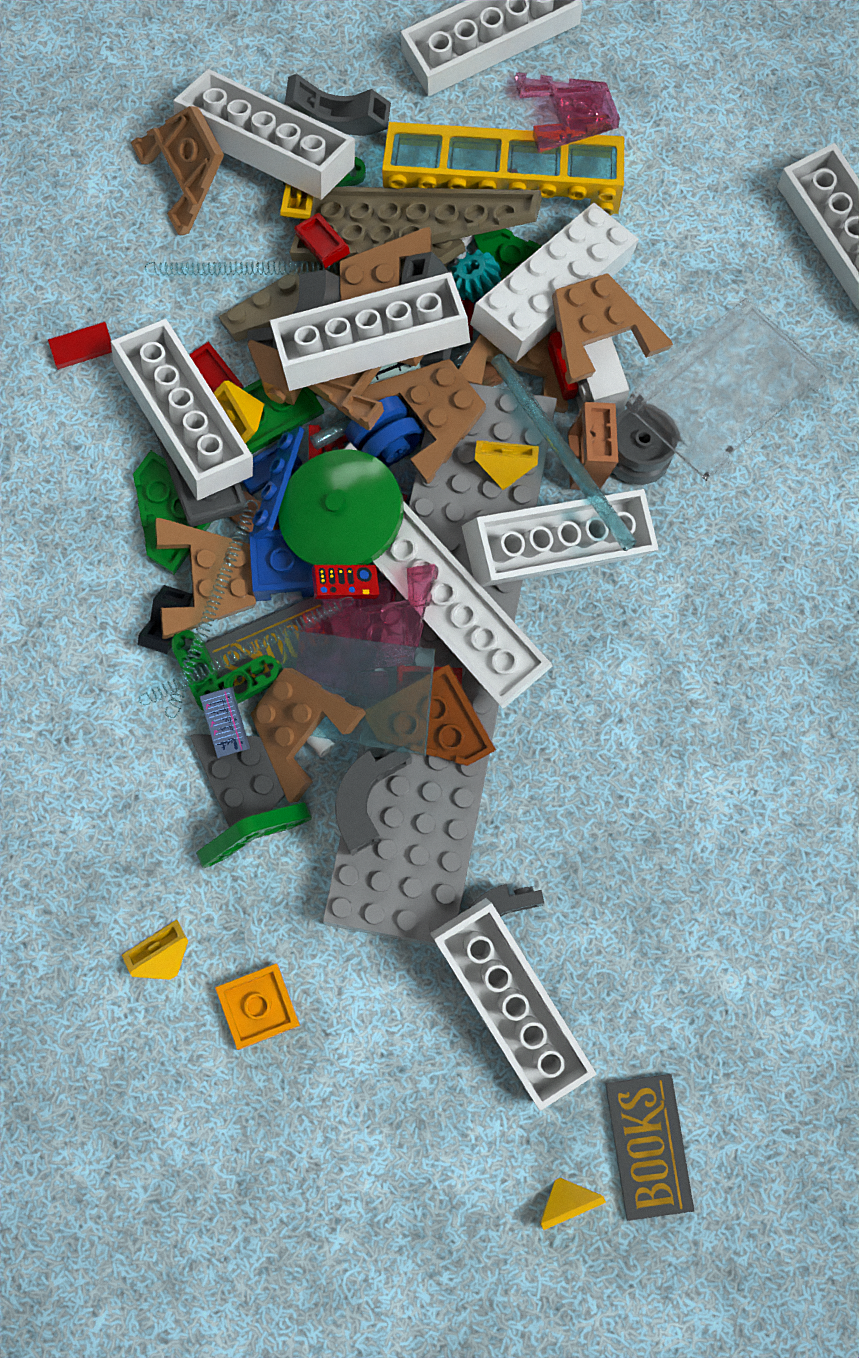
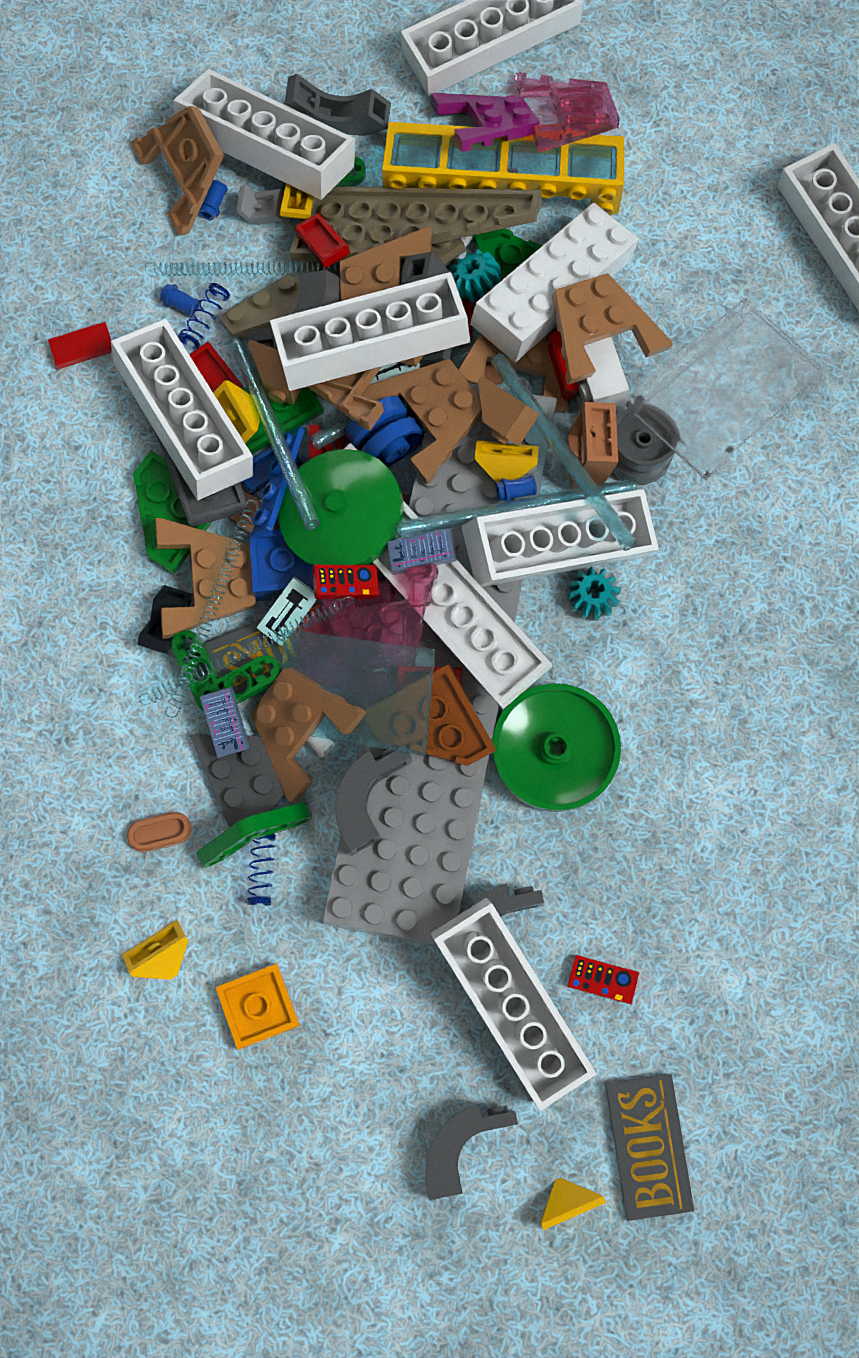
(159, 832): none -> nougat tile
(176, 298): none -> blue pin
(184, 337): none -> clear blue piece
(212, 201): none -> blue pin
(258, 899): none -> clear blue piece
(260, 206): none -> light grey bracket
(274, 434): none -> clear light blue piece
(290, 605): none -> light aqua tile
(421, 550): none -> sand blue tile
(444, 1152): none -> dark grey arch
(461, 517): none -> clear light blue piece
(491, 114): none -> magenta wing
(505, 413): none -> medium nougat slope
(515, 488): none -> blue pin
(556, 747): none -> green dish
(581, 589): none -> teal gear
(603, 979): none -> tile

